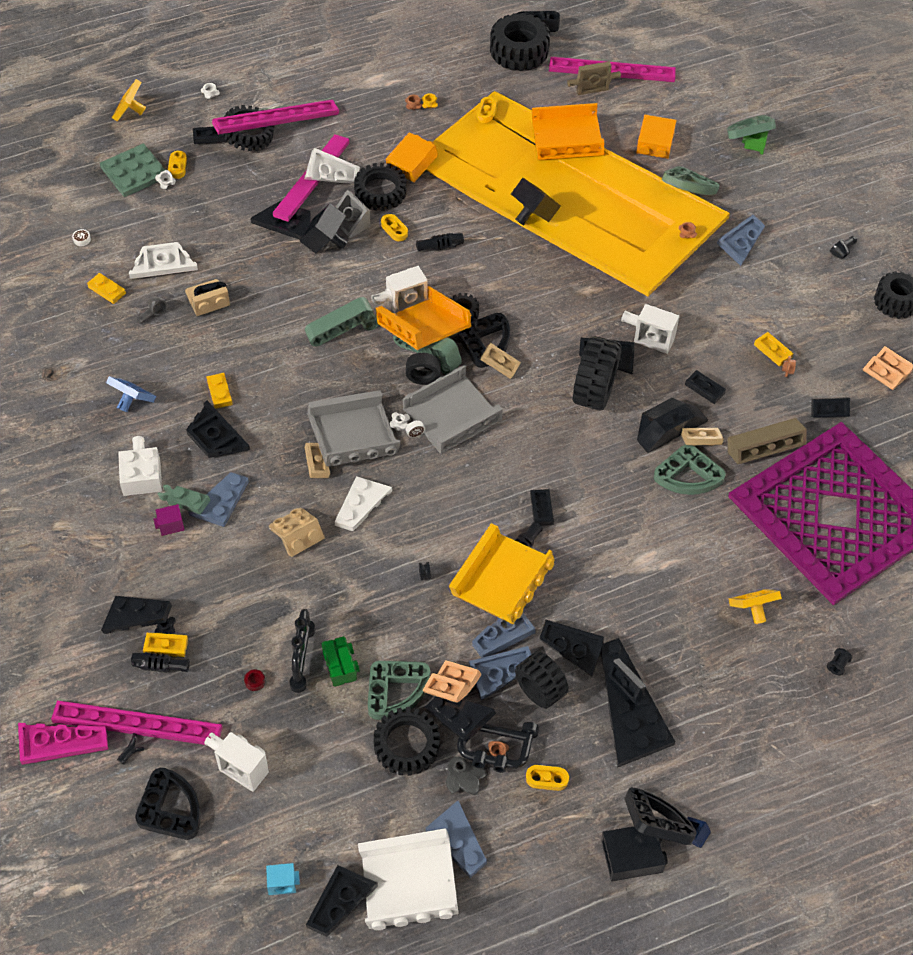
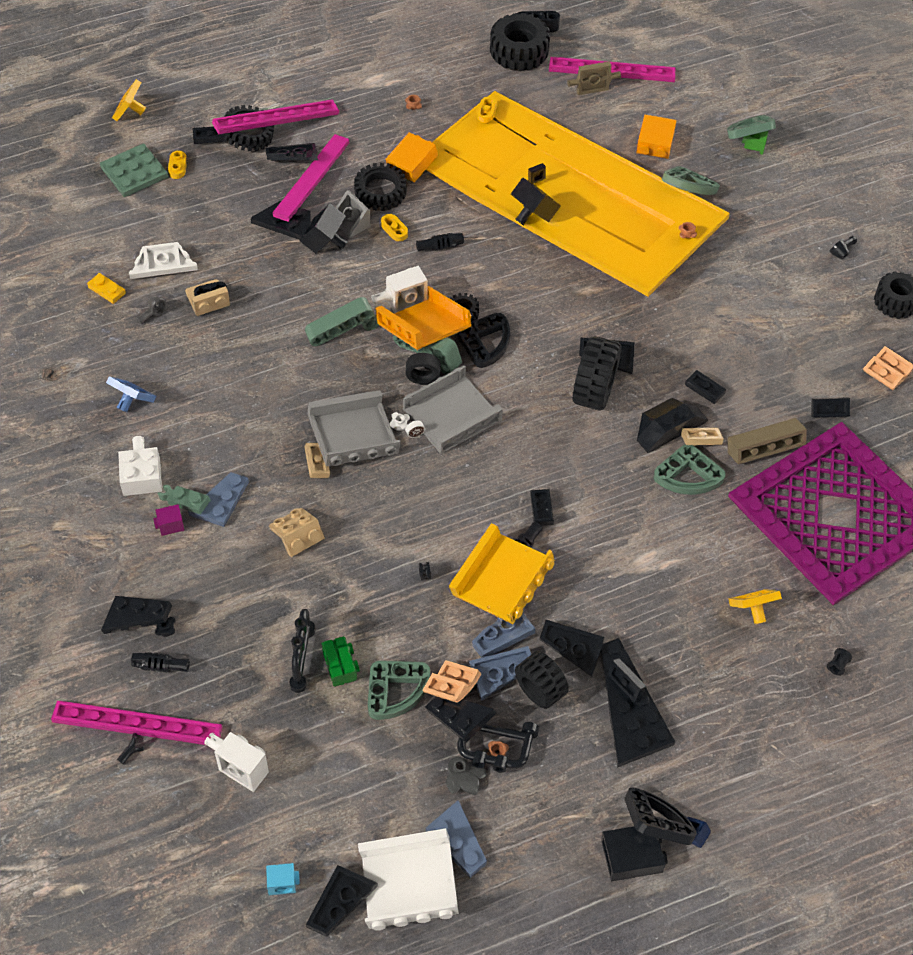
(53, 742): dark pink wing -> none
(81, 237): tile -> none
(157, 815): black beam -> none
(165, 174): white plate -> none
(166, 644): yellow plate -> none
(210, 90): white plate -> none
(215, 434): black wing -> none
(219, 390): yellow plate -> none
(254, 680): dark red tile -> none
(292, 152): none -> black wing
(330, 168): white wing -> none
(360, 501): white wing -> none
(413, 763): black tyre -> none
(429, 101): yellow plate -> none
(500, 360): tan plate -> none
(537, 173): none -> black tile
(547, 776): yellow plate -> none
(567, 131): light orange panel -> none
(653, 327): white brick -> none
(741, 239): sand blue wing -> none
(773, 348): yellow plate -> none
(789, 366): nougat plate -> none

